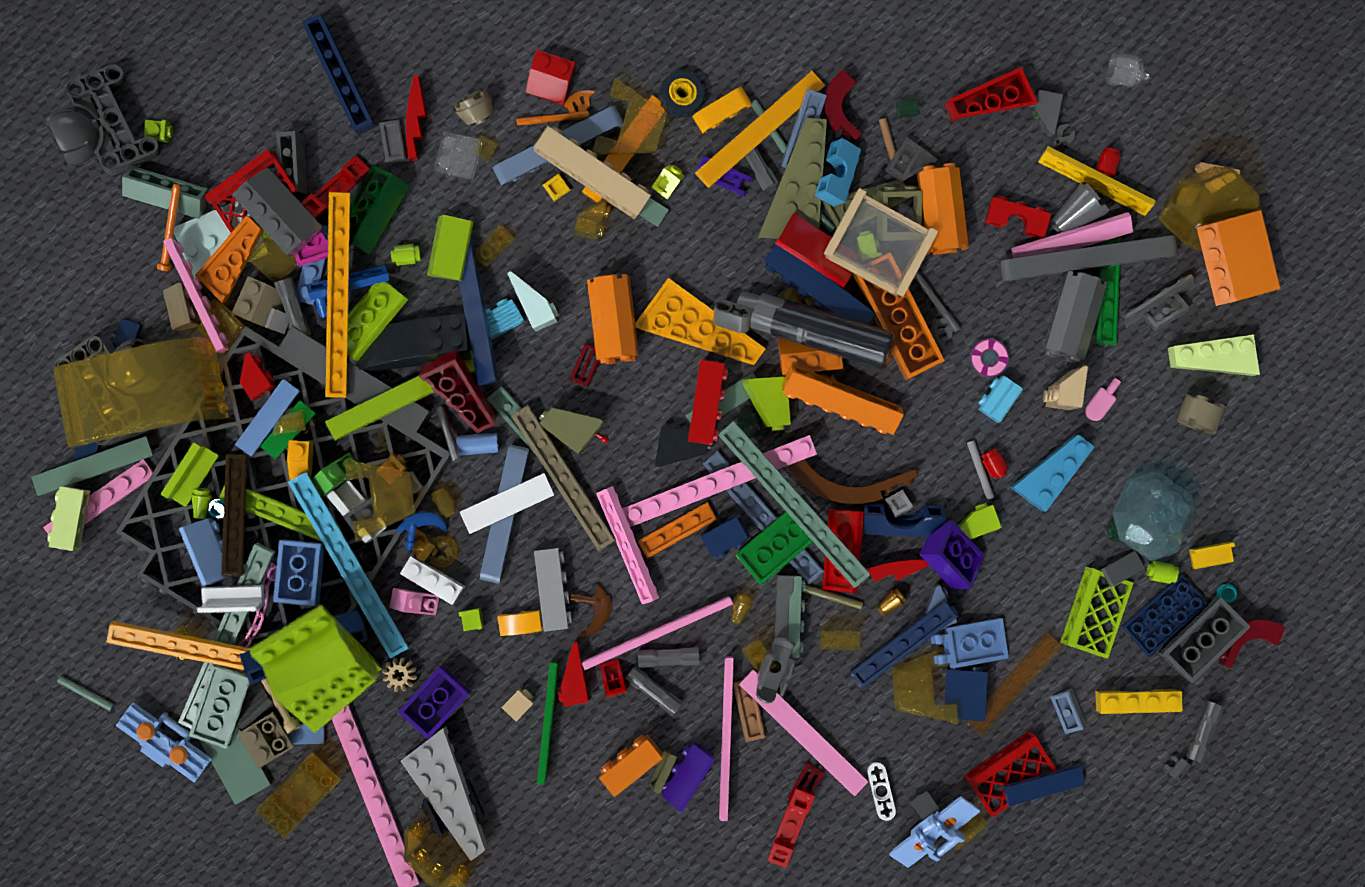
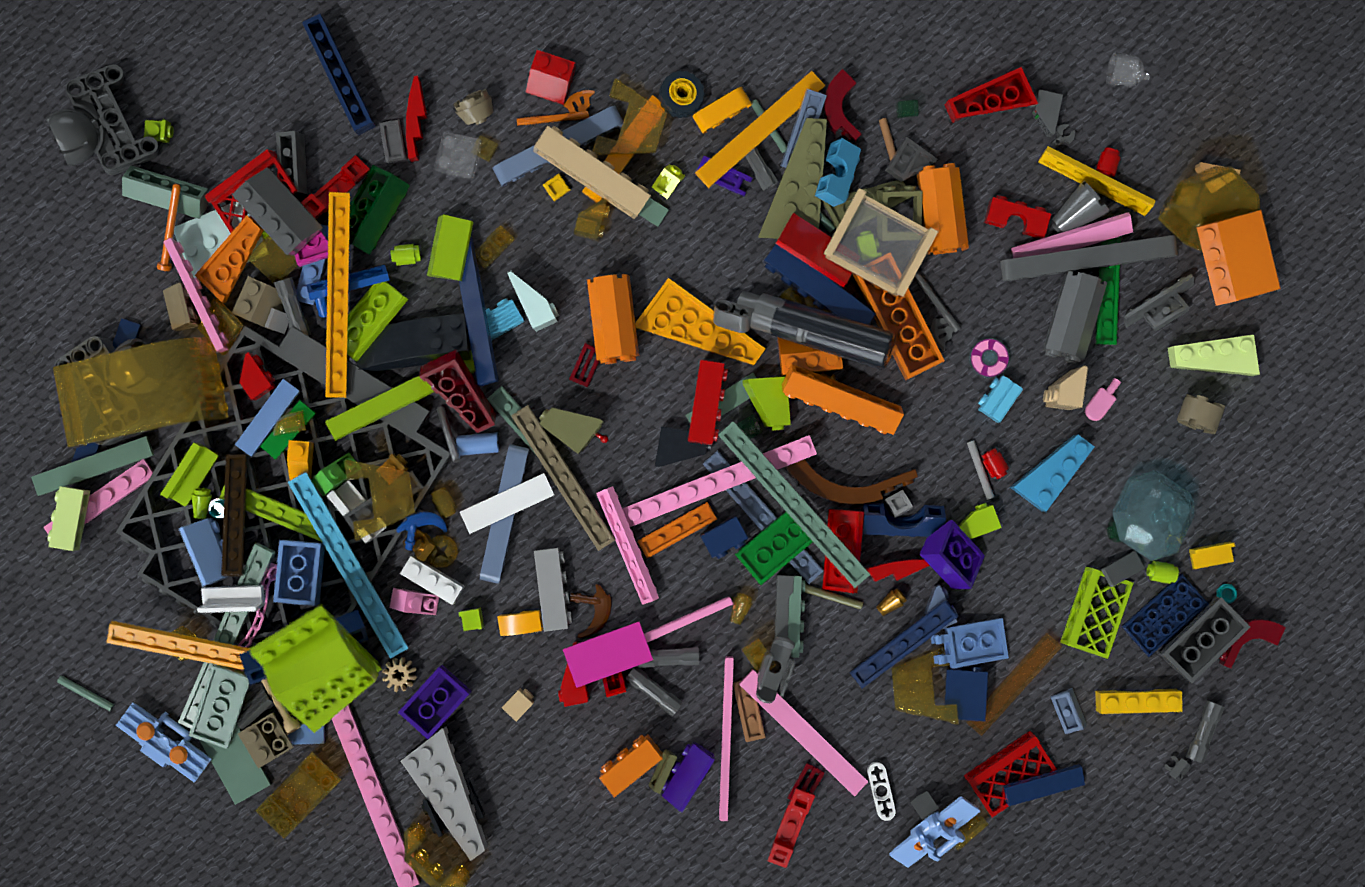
(548, 721): green tile -> none
(607, 654): none -> dark pink tile
(839, 639): clear yellow panel -> none

